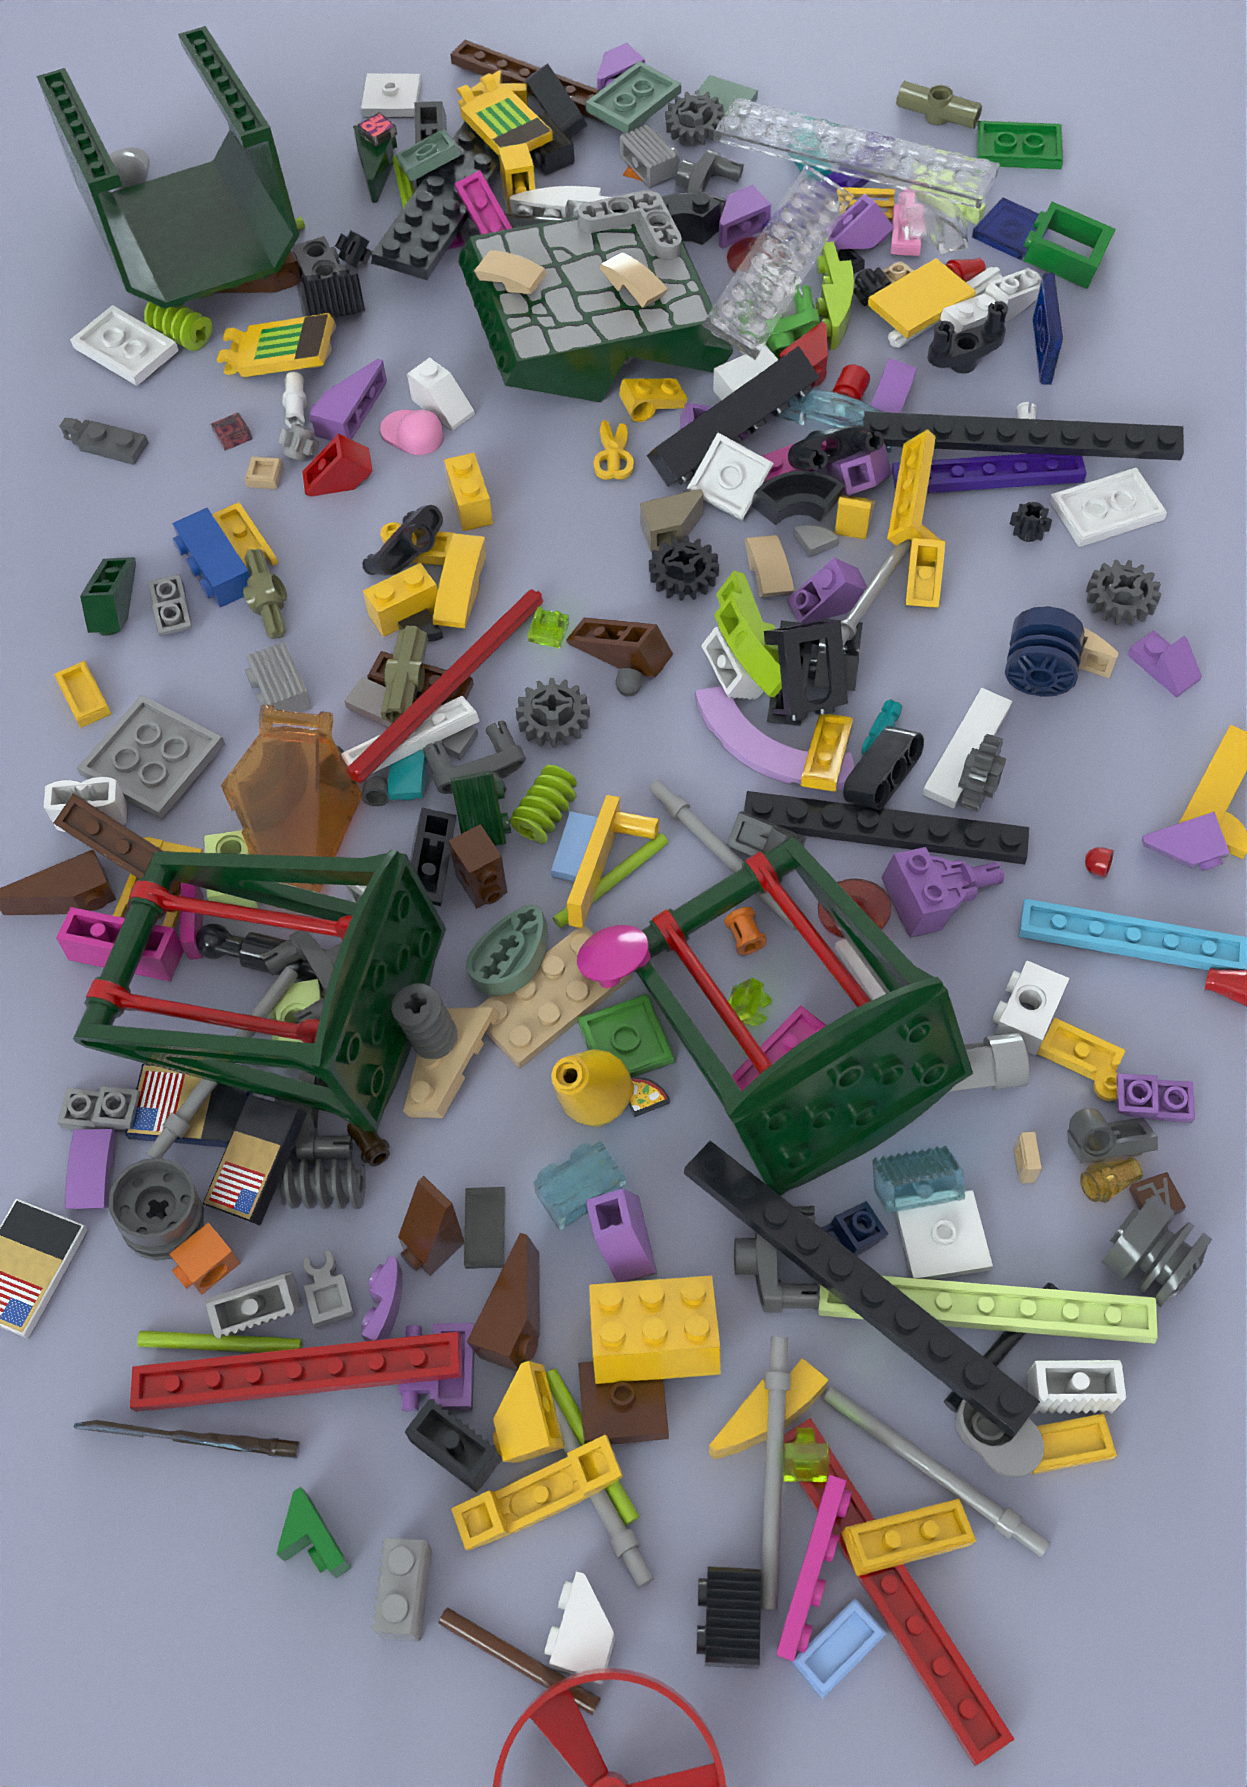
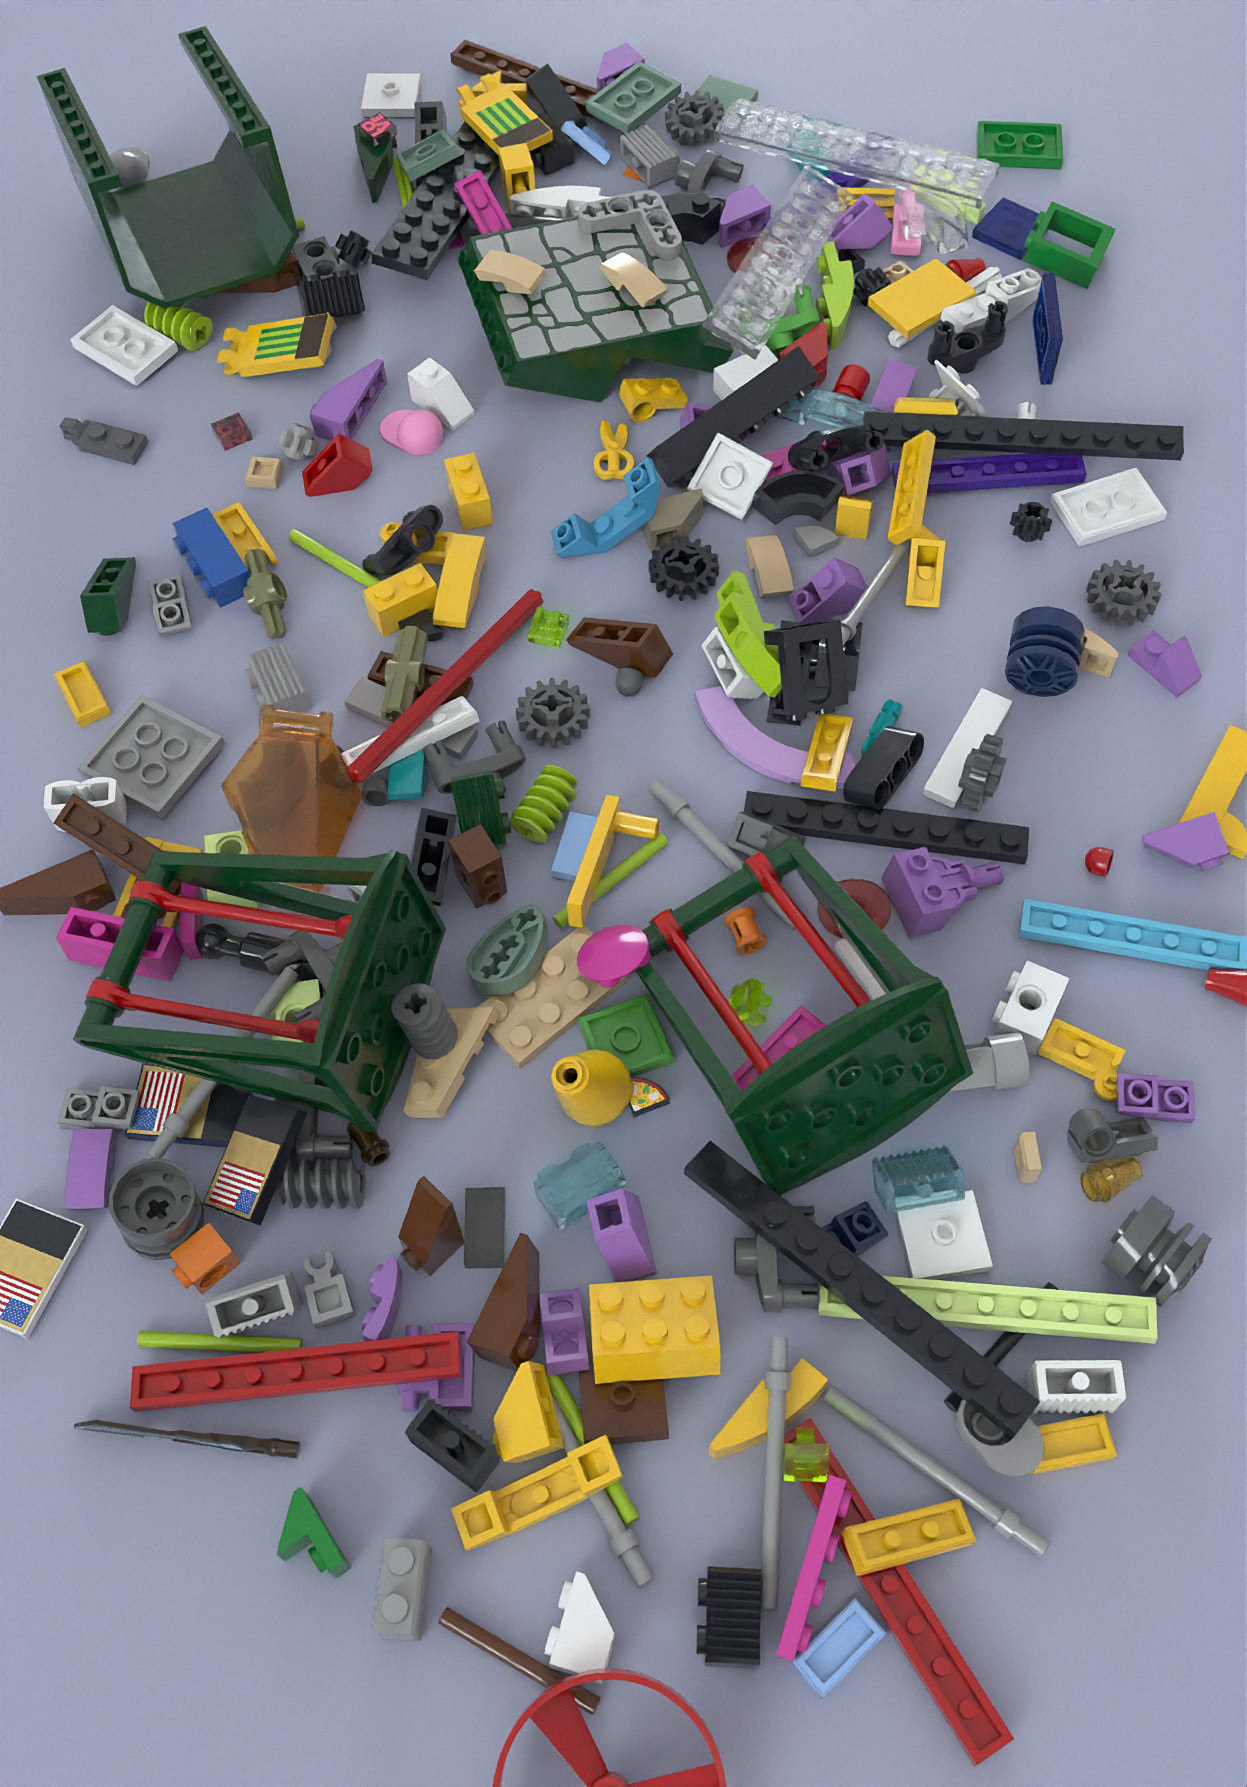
(294, 399): white pin -> none
(332, 558): none -> lime bar
(564, 1331): none -> medium lavender slope
(580, 537): none -> dark azure slope
(588, 140): none -> light blue tile
(936, 406): none -> yellow tile
(939, 104): olive piece -> none
(965, 397): none -> white hinge
(1161, 1188): reddish brown tile -> none

